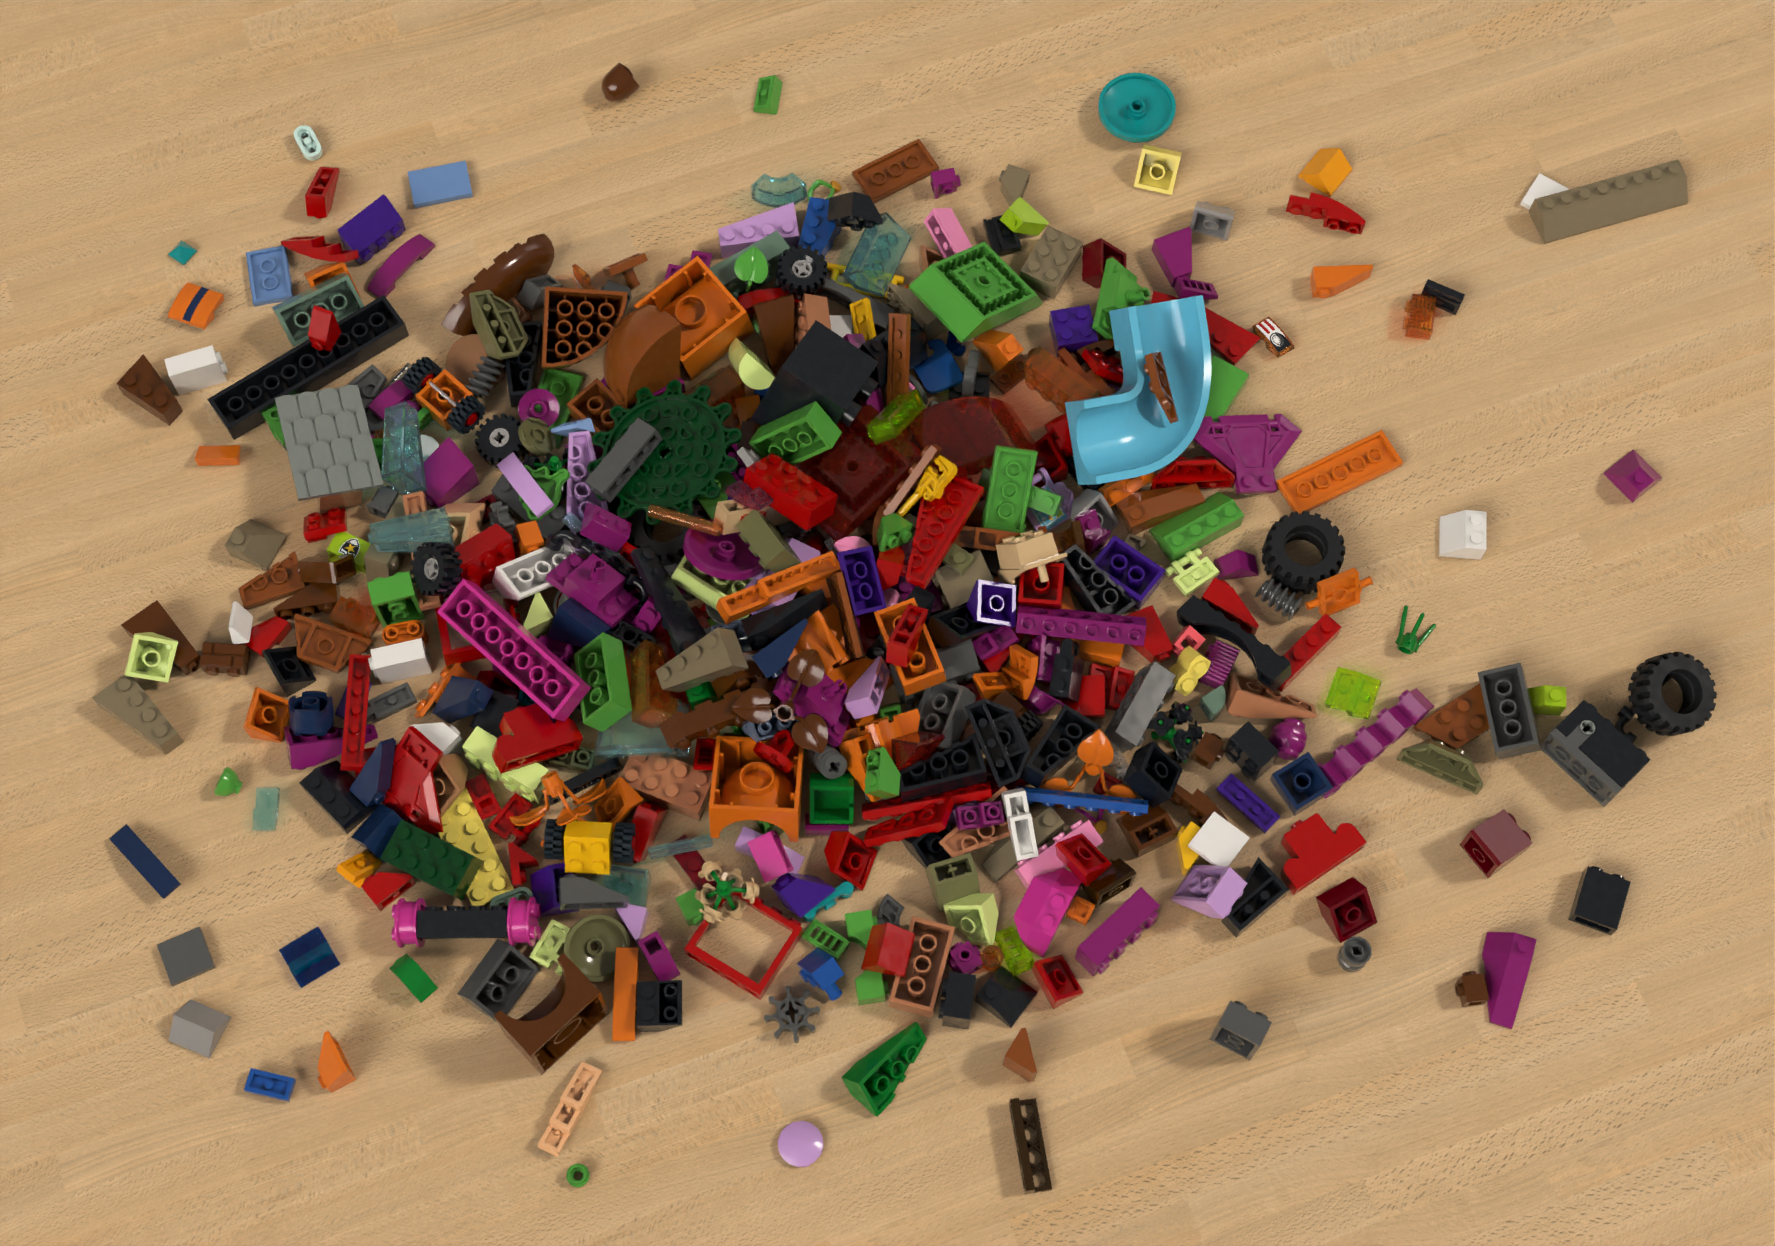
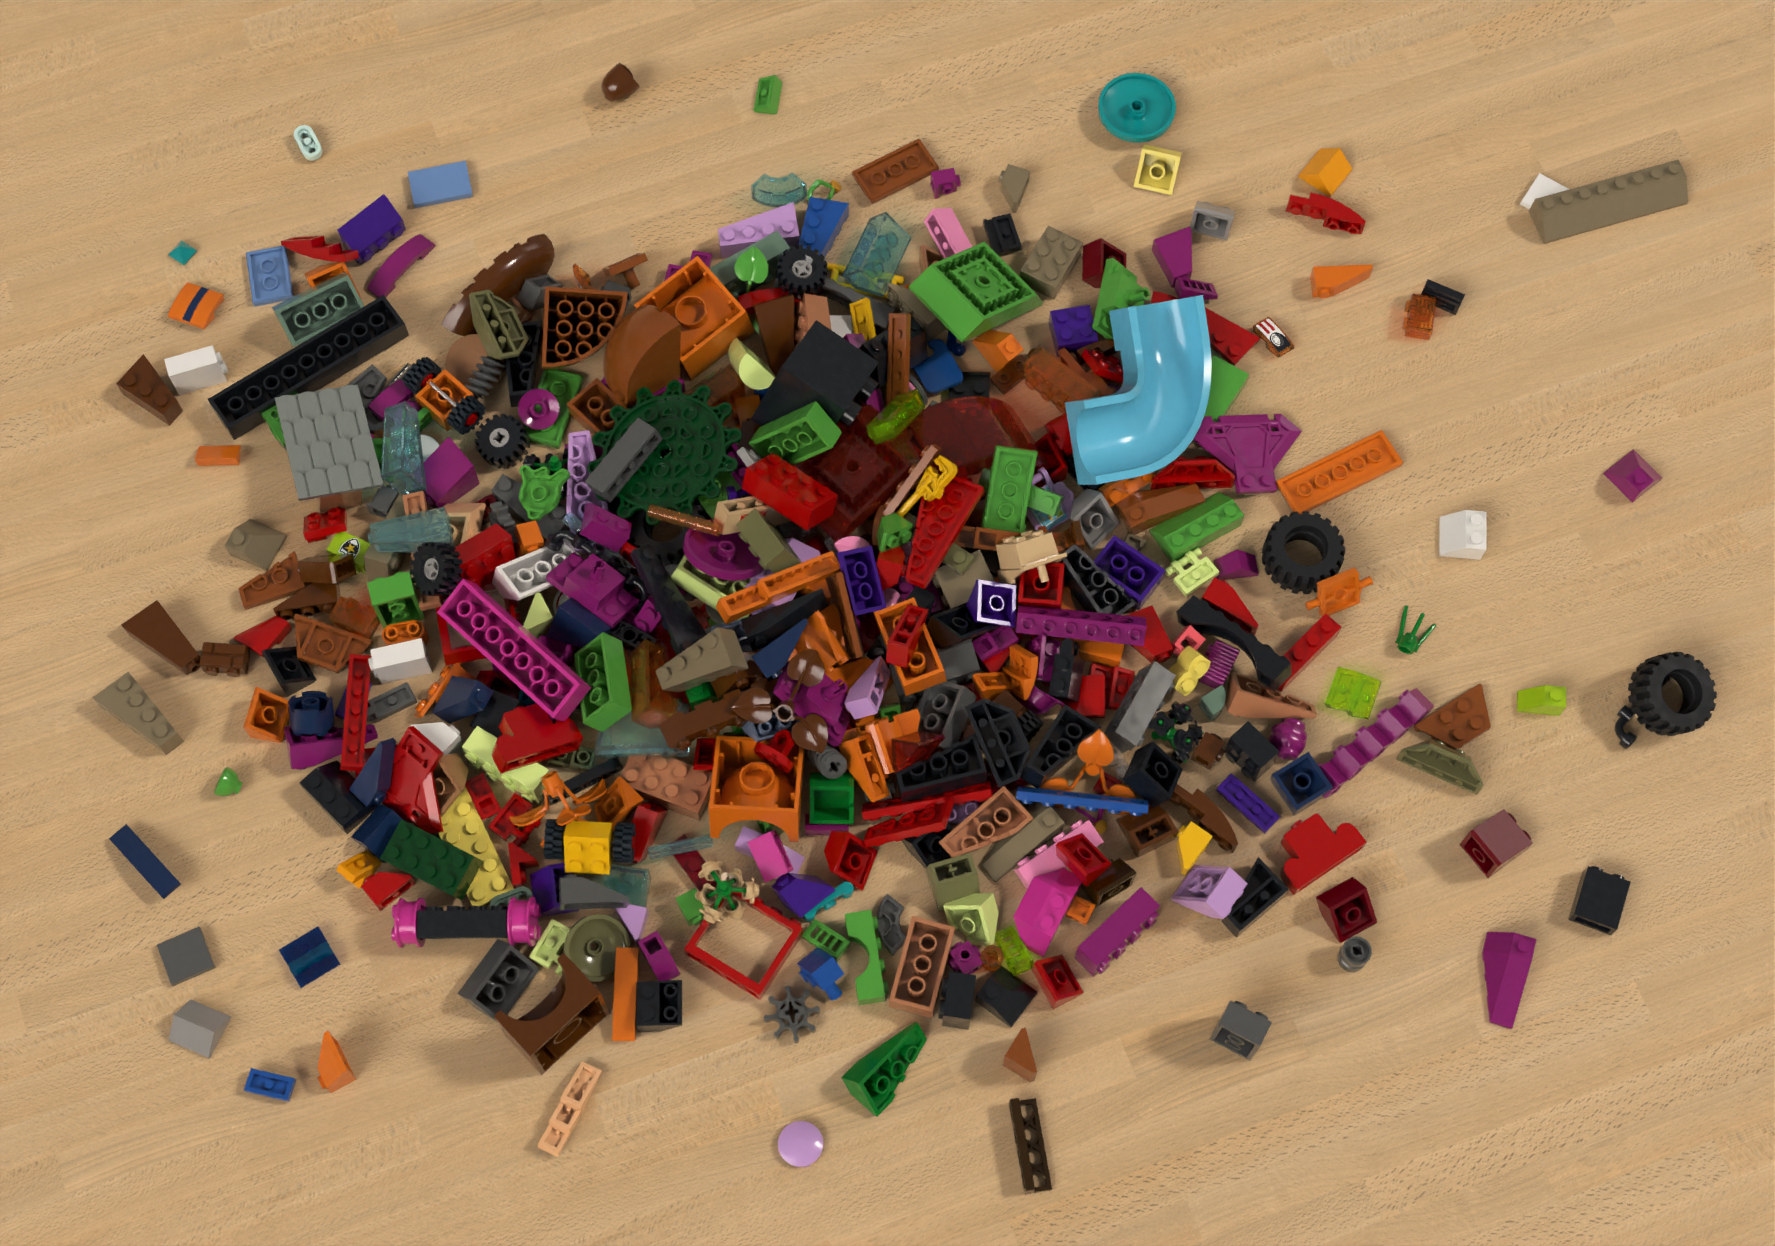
(151, 656): yellowish green slope -> none
(240, 624): white slope -> none
(266, 809): clear light blue slope -> none
(321, 192): red slope -> none
(323, 329): red slope -> none
(413, 977): green brick -> none
(525, 485): lavender slope -> none
(536, 436): olive tile -> none
(574, 426): light blue slope -> none
(578, 1168): bright green plate -> none
(746, 496): clear pink slope -> none
(853, 211): black slope -> none
(881, 774): bright green slope -> none
(888, 950): red slope -> none
(970, 373): dark grey beam -> none
(979, 816): magenta slope -> none
(1020, 823): white slope -> none
(1023, 218): lime slope -> none
(1093, 534): magenta slope -> none
(1160, 385): dark orange wing -> none
(1218, 841): white tile -> none
(1280, 598): dark grey piece -> none
(1471, 989): reddish brown brick -> none
(1509, 711): dark grey brick -> none
(1594, 753): piece -> none

